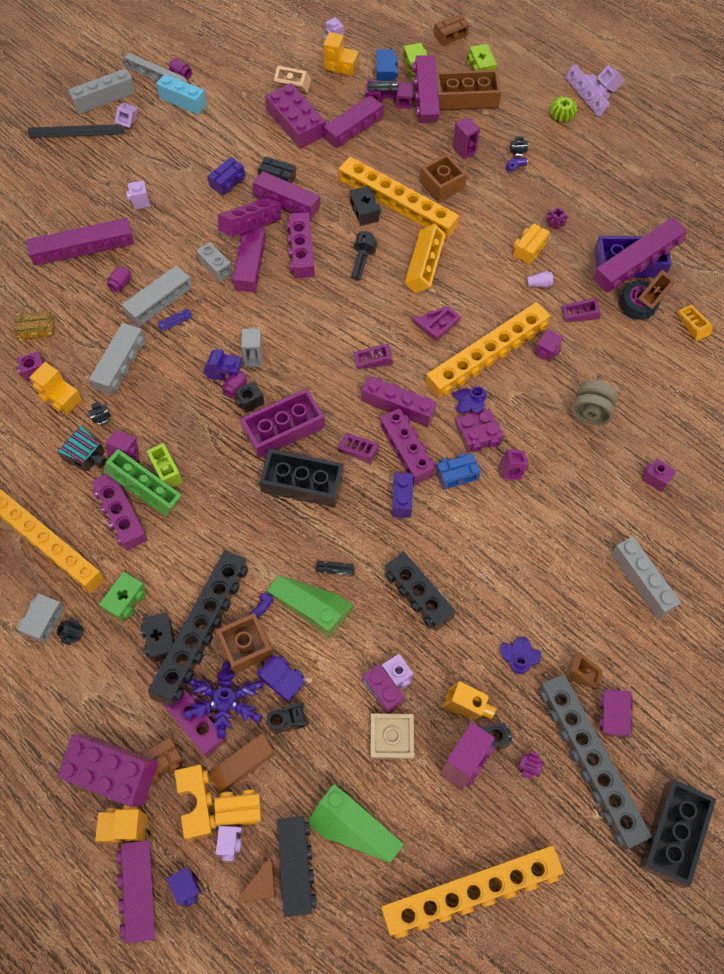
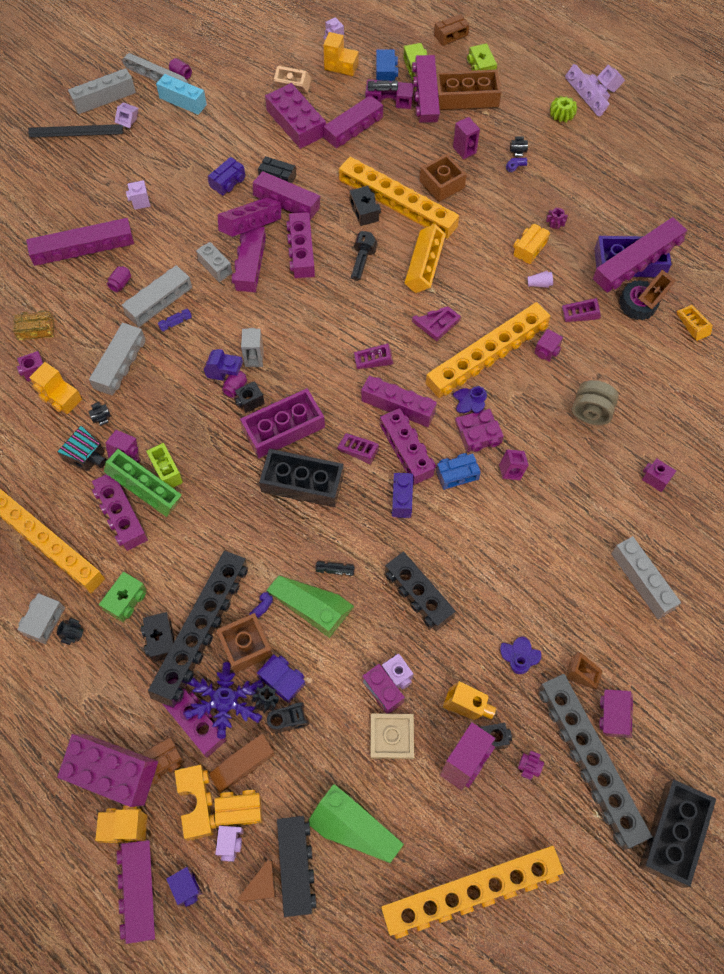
(265, 699): none -> black gear

